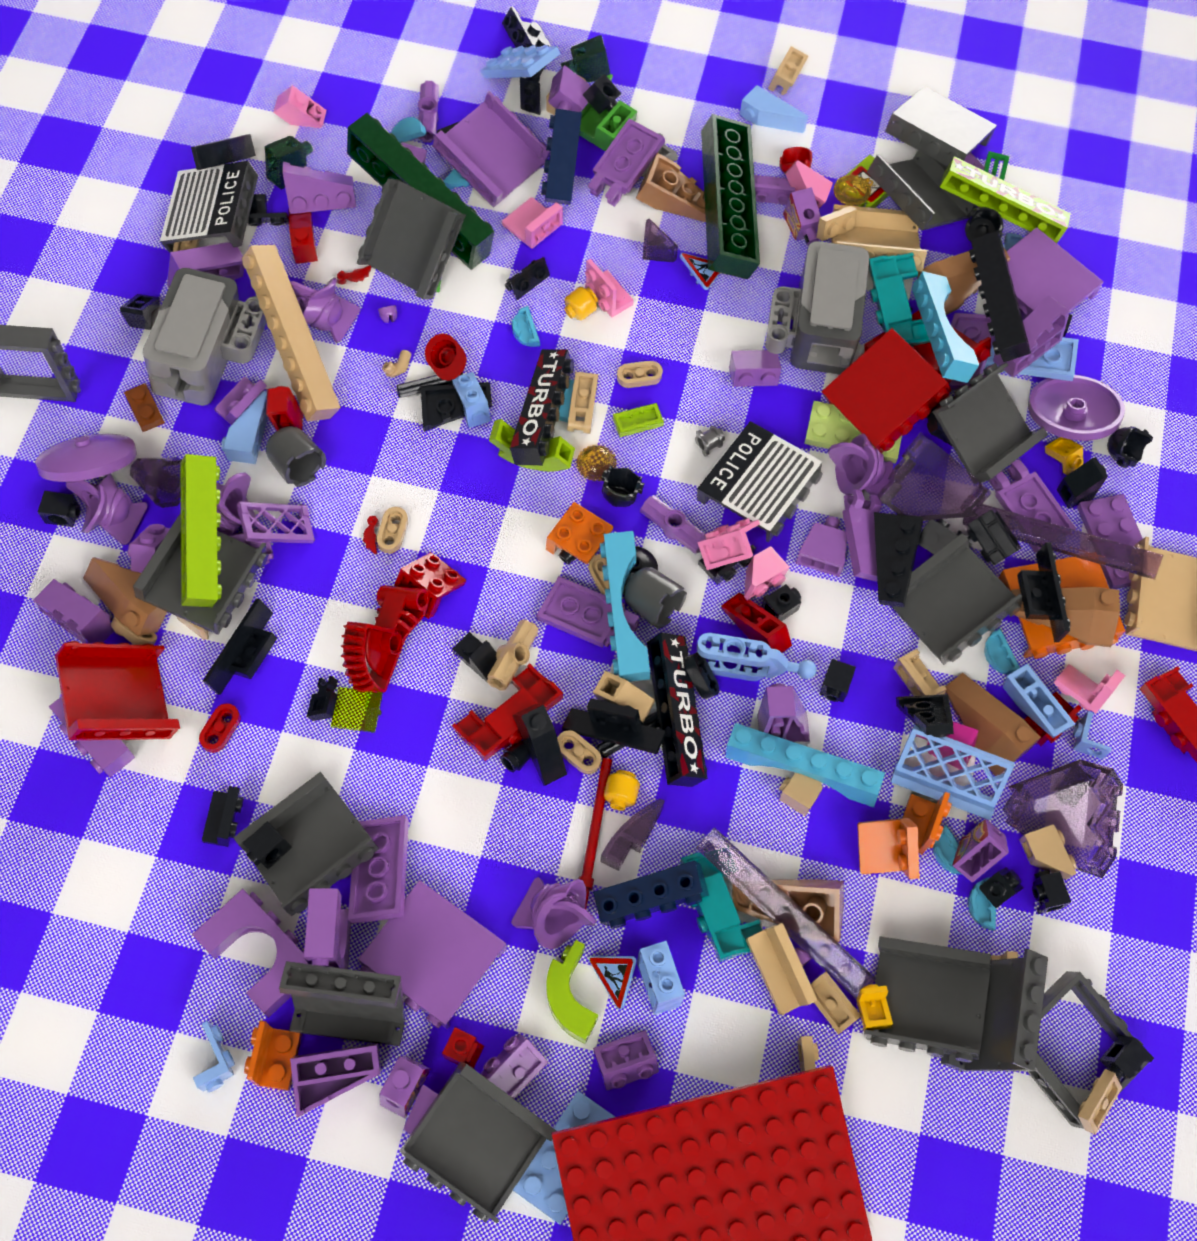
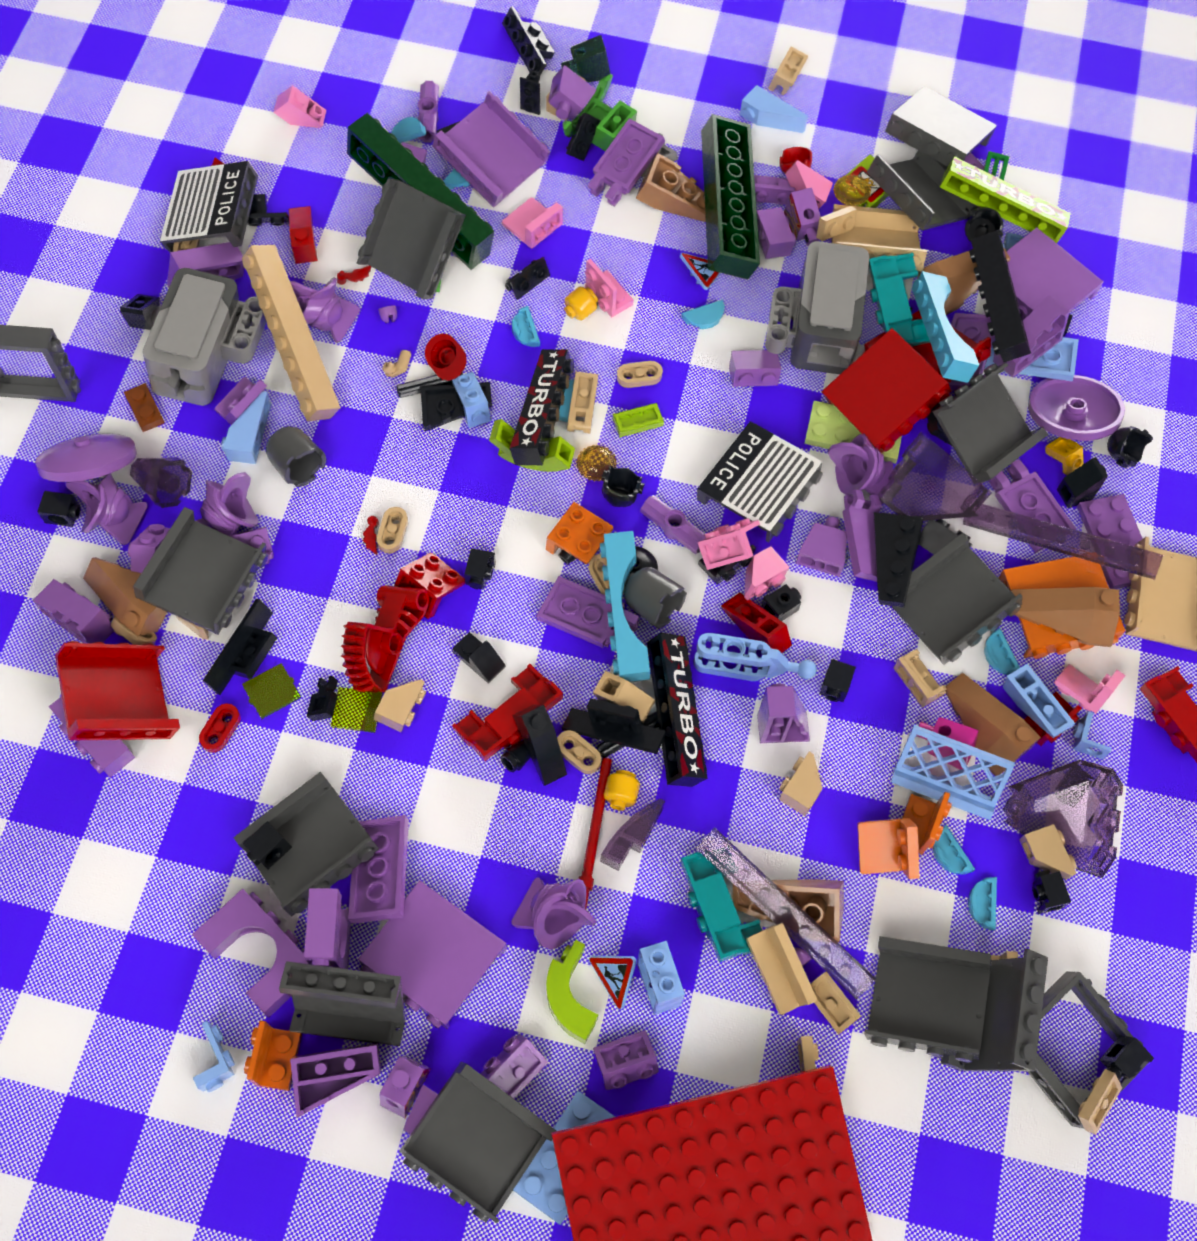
(199, 531): lime brick -> none
(221, 817): black bracket -> none
(223, 151): black slope -> none
(267, 536): medium lavender window -> none
(271, 691): none -> clear neon green piece
(283, 408): red brick -> none
(285, 150): torso -> none
(317, 190): medium lavender wedge -> none
(397, 705): none -> tan slope
(462, 1048): red window -> none
(479, 568): none -> black brick
(512, 655): tan piece -> none
(520, 61): light blue plate -> none
(563, 155): dark blue brick -> none
(583, 138): none -> black hinge
(602, 94): black brick -> none
(651, 894): dark blue brick -> none
(657, 244): clear purple slope -> none
(701, 675): black beam -> none
(705, 316): none -> medium azure tile
(709, 439): flat silver brick -> none
(763, 749): medium azure arch -> none
(774, 233): none -> medium lavender brick
(874, 1007): yellow bracket -> none
(928, 713): black wing -> none
(980, 850): medium lavender torso -> none
(993, 536): black brick -> none
(1001, 886): black bracket -> none
(1043, 594): black bracket -> none

